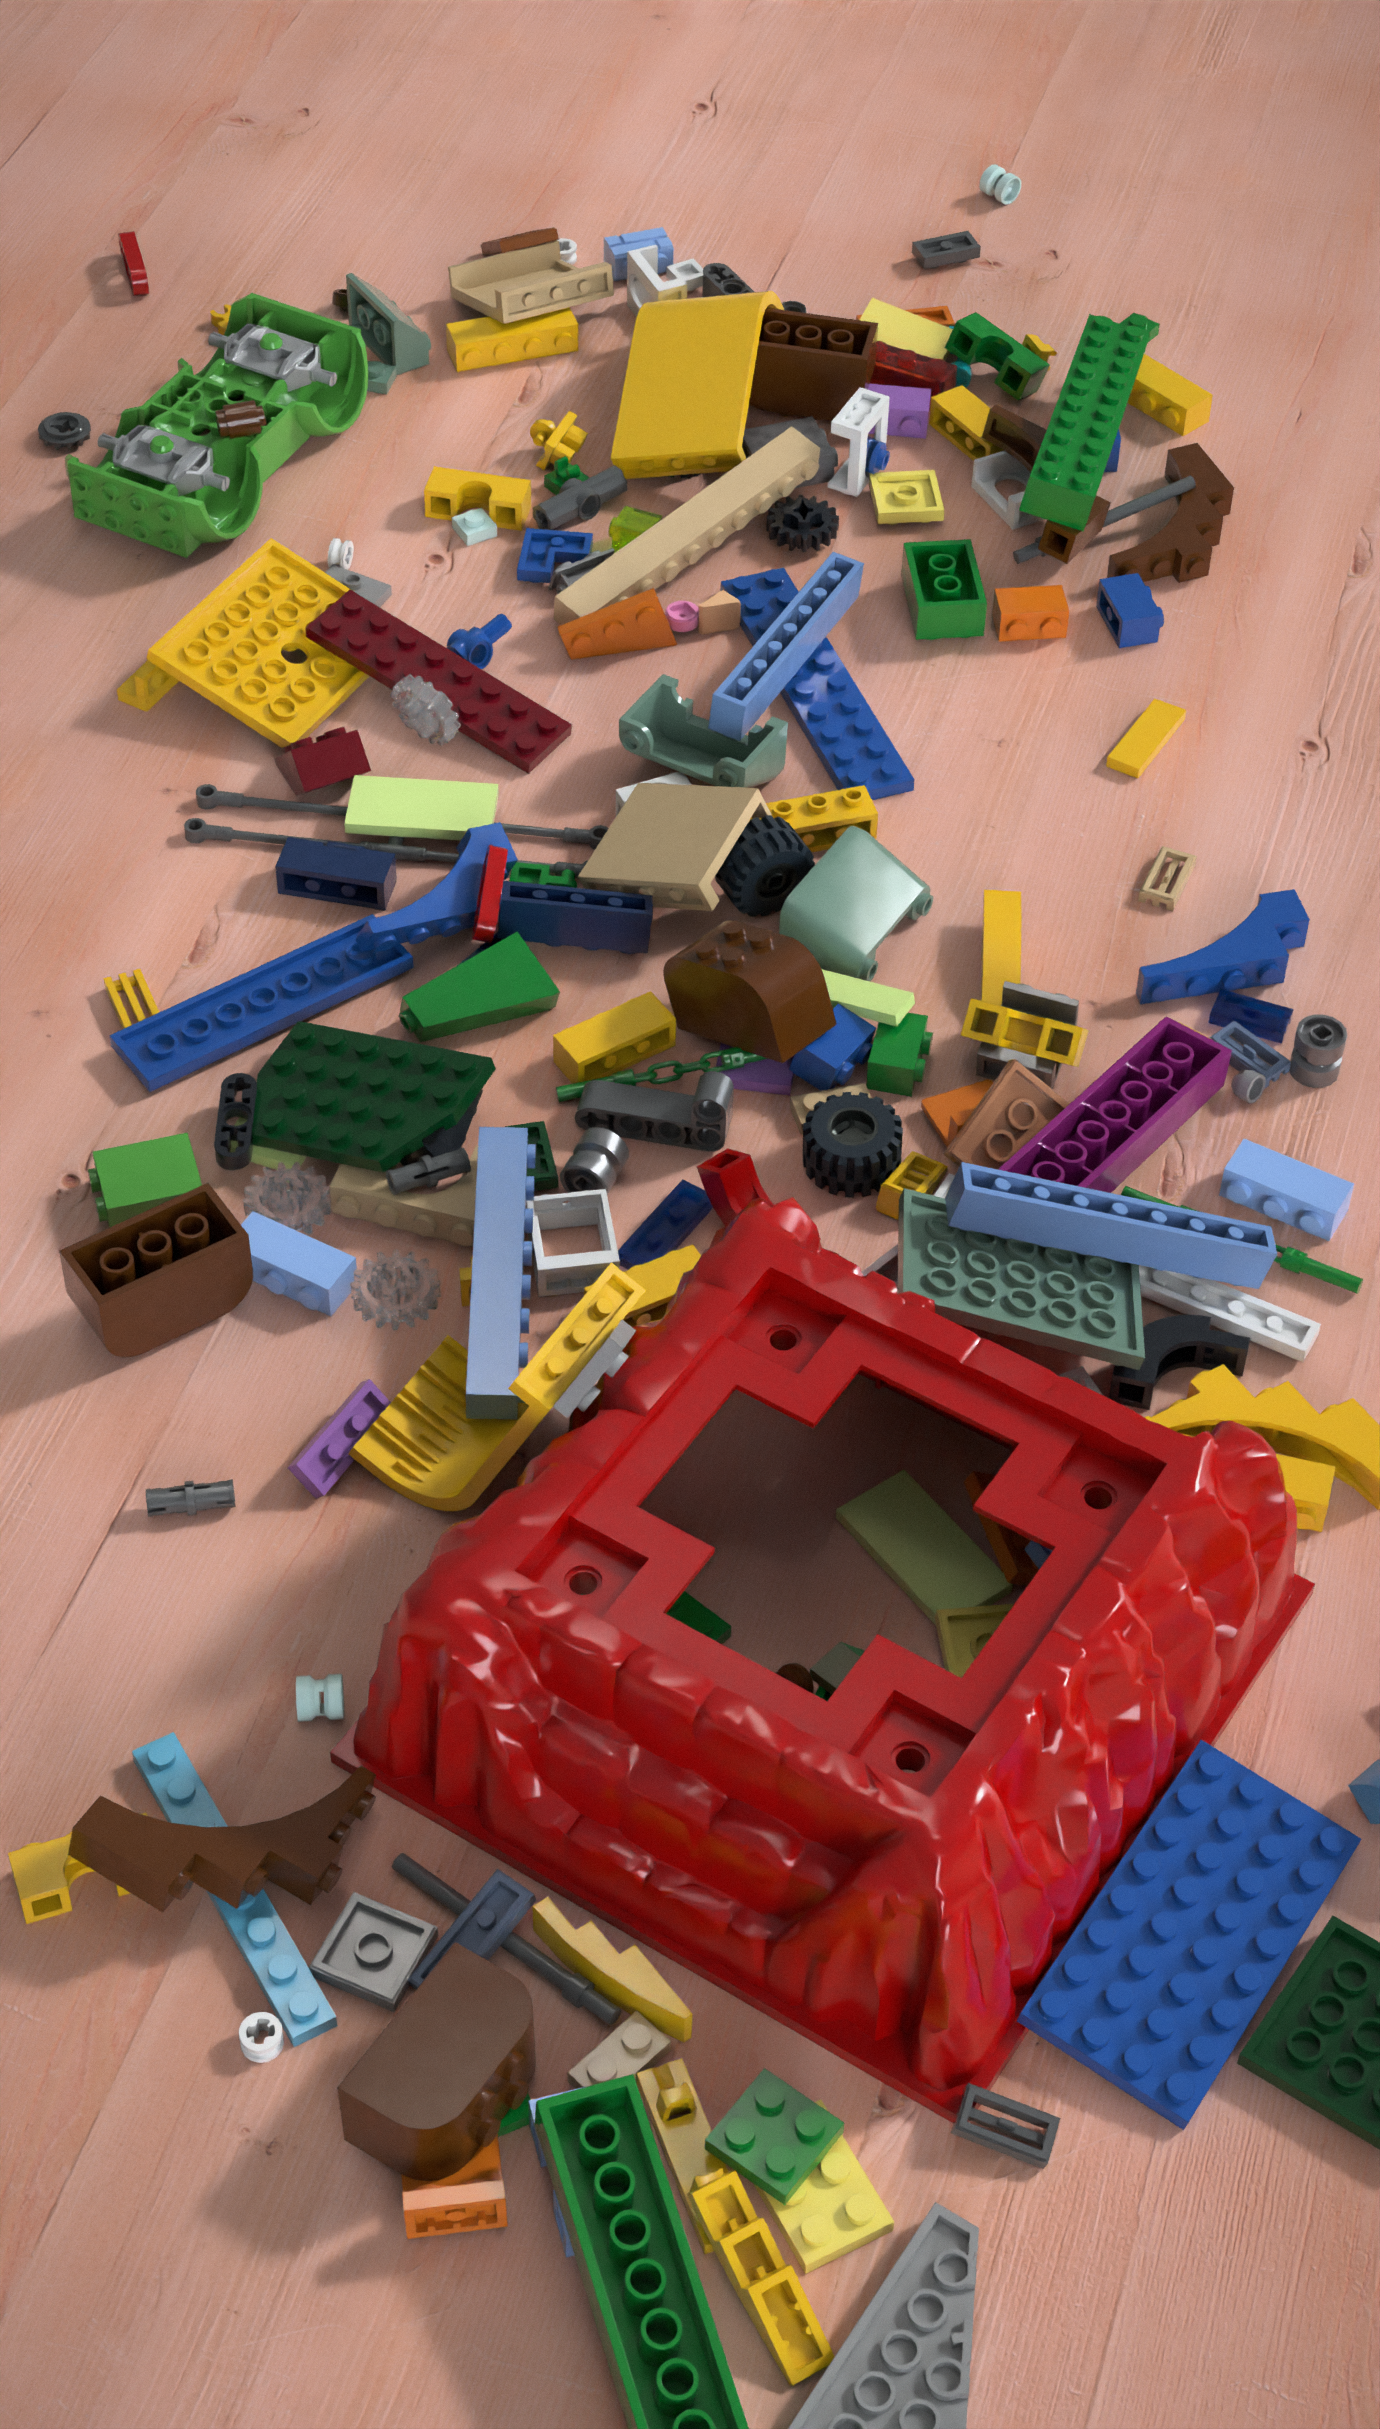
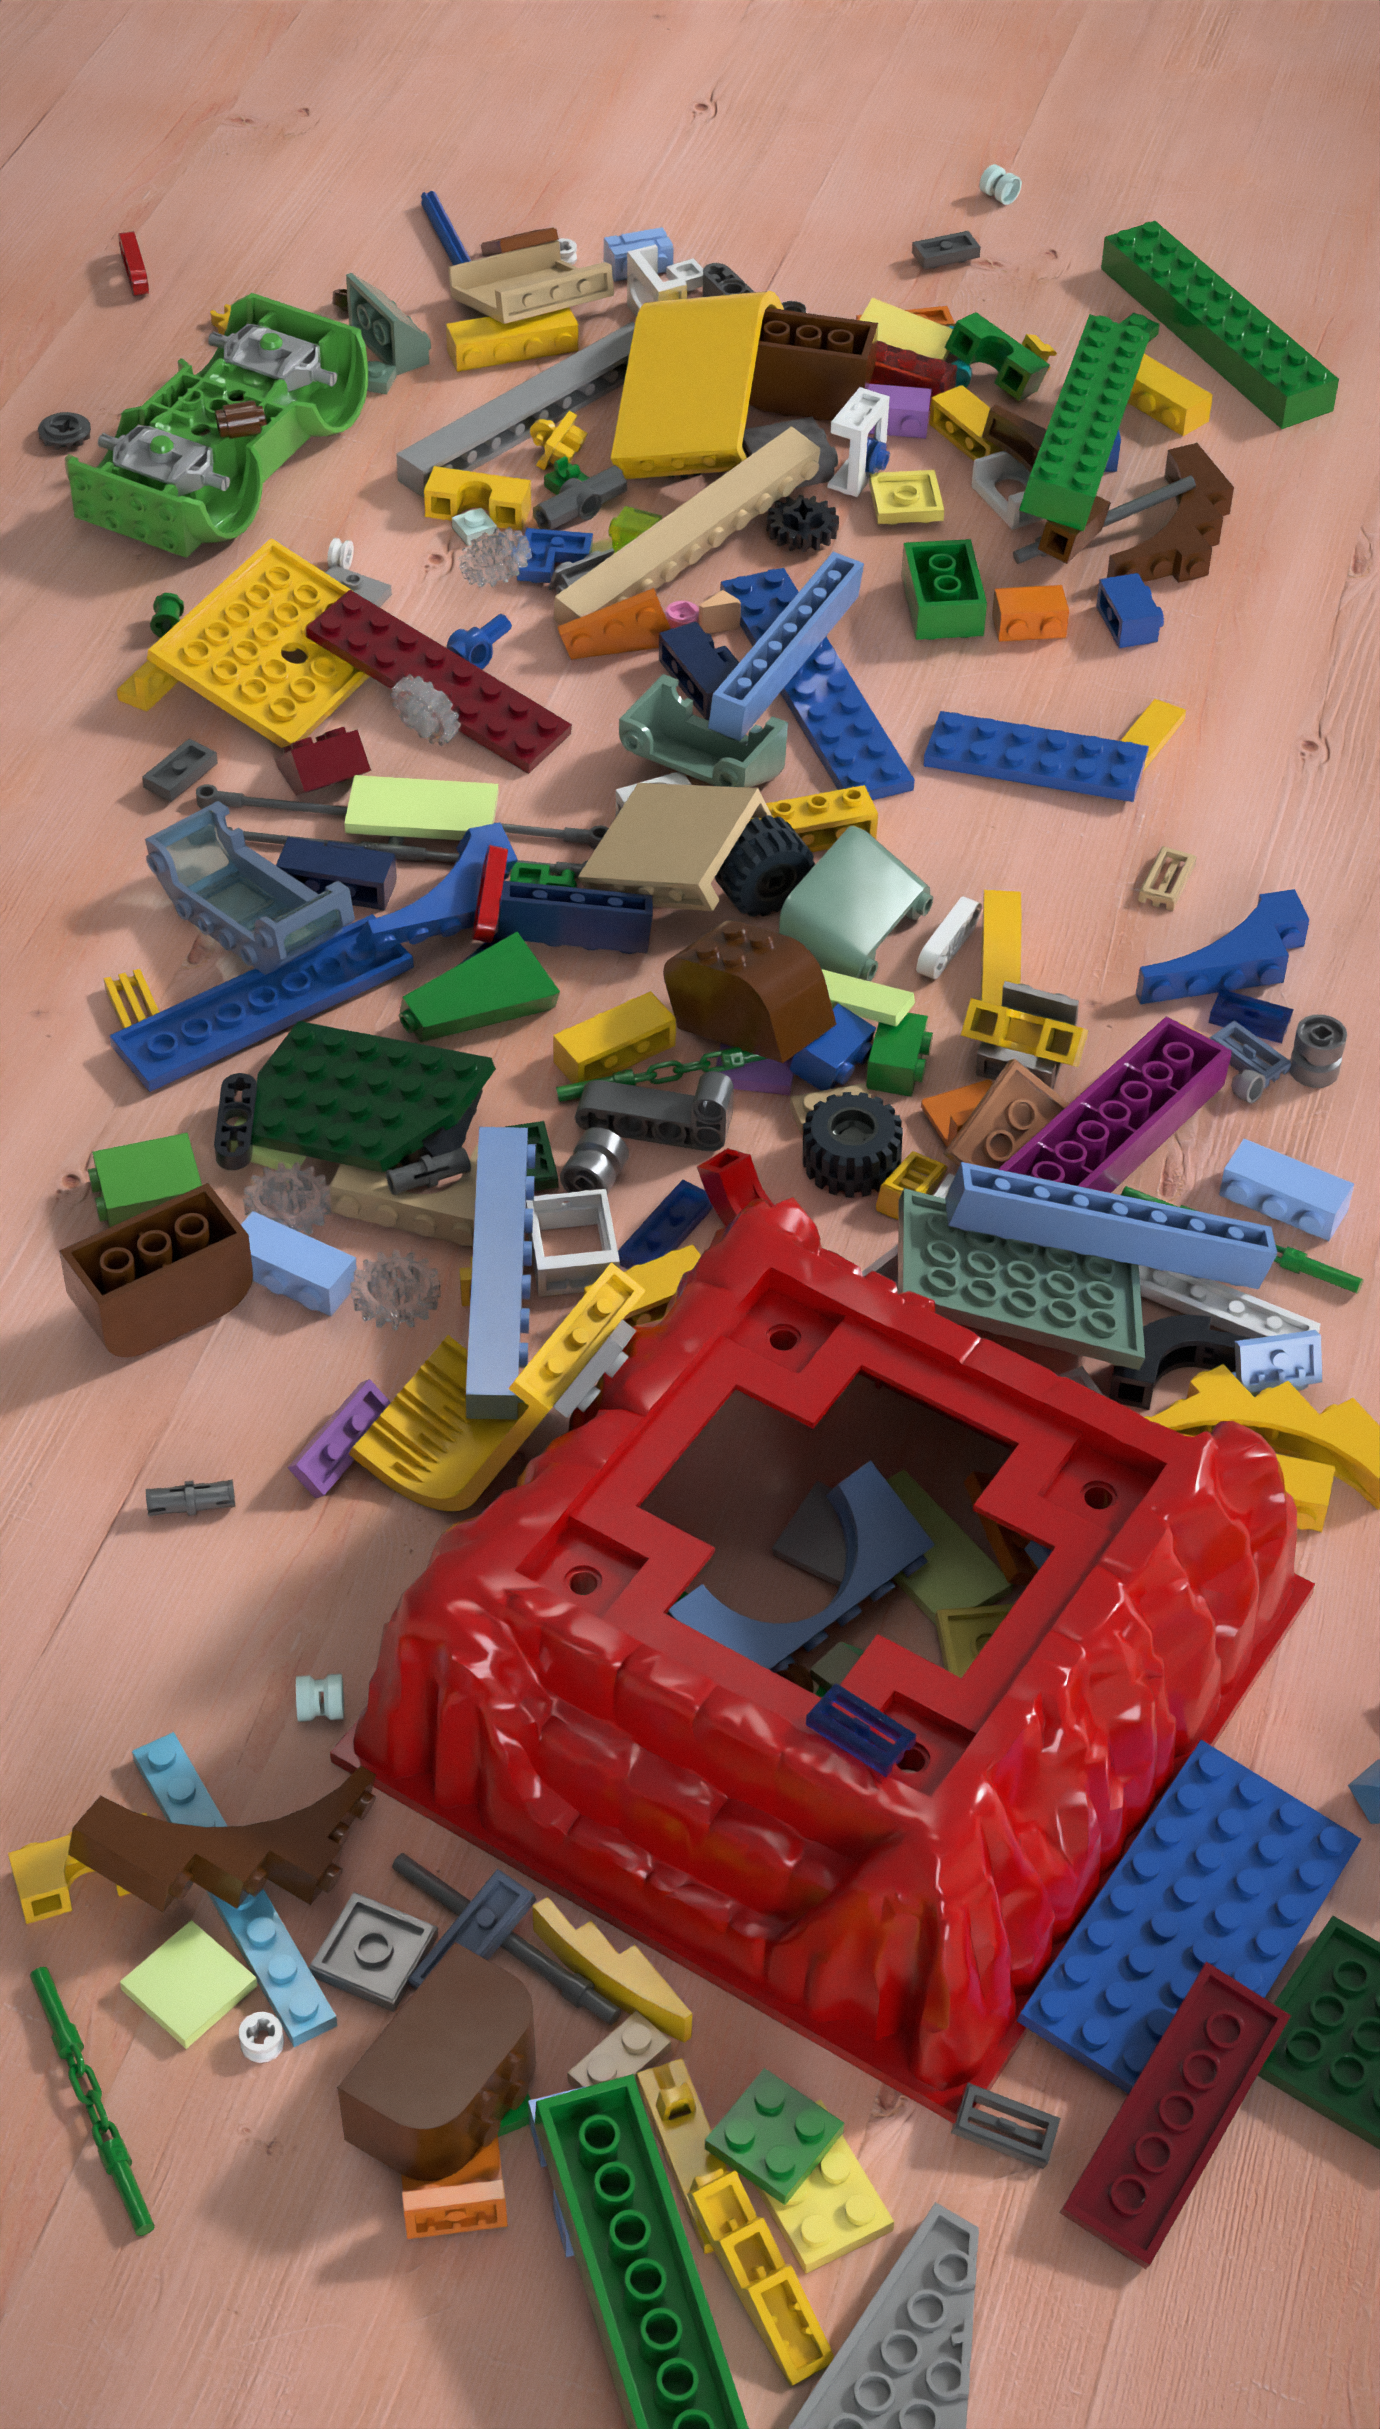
(114, 2151): none -> green piece
(168, 610): none -> green bush
(179, 770): none -> dark grey plate
(188, 1984): none -> yellowish green tile
(240, 894): none -> windscreen
(444, 228): none -> blue axle
(495, 557): none -> clear gear
(508, 418): none -> light grey brick
(696, 663): none -> dark blue piece
(814, 1538): none -> light grey tile
(856, 1735): none -> clear blue tile
(879, 1544): none -> medium blue arch
(949, 937): none -> white beam
(1036, 756): none -> blue plate
(1175, 2115): none -> dark red plate
(1219, 324): none -> green brick
(1279, 1359): none -> light blue bracket

